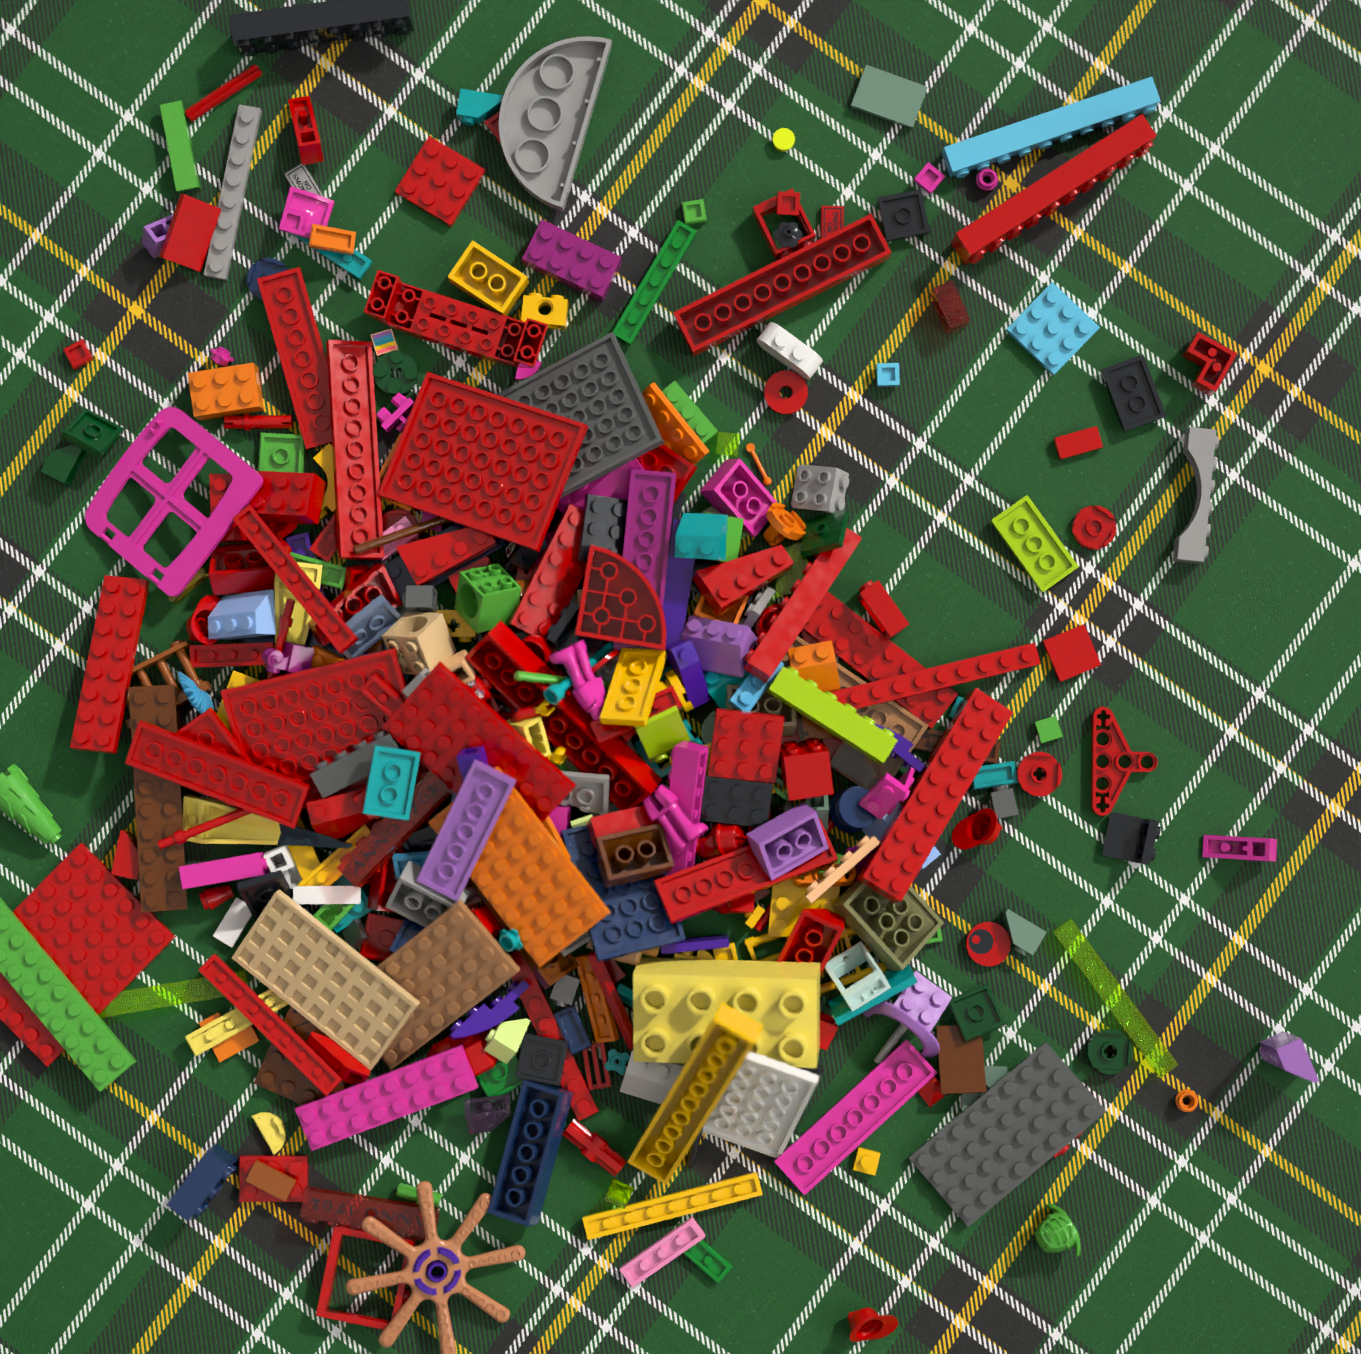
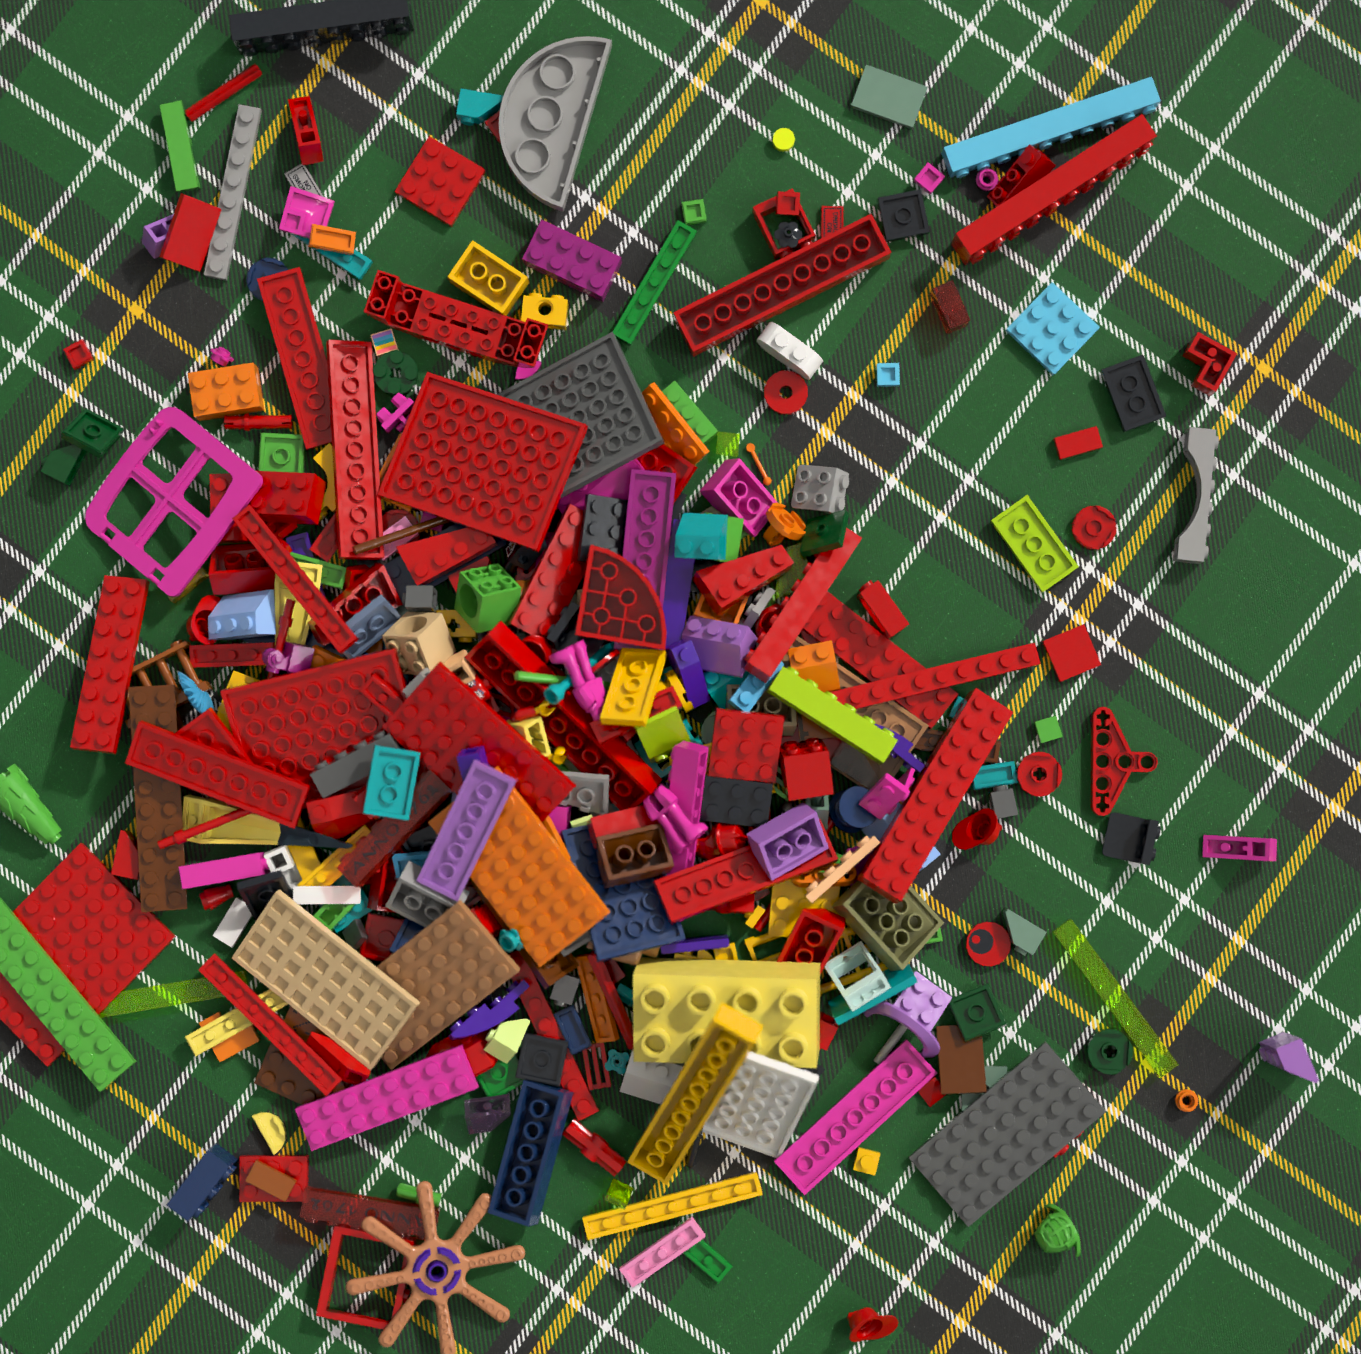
(1026, 170): none -> red slope

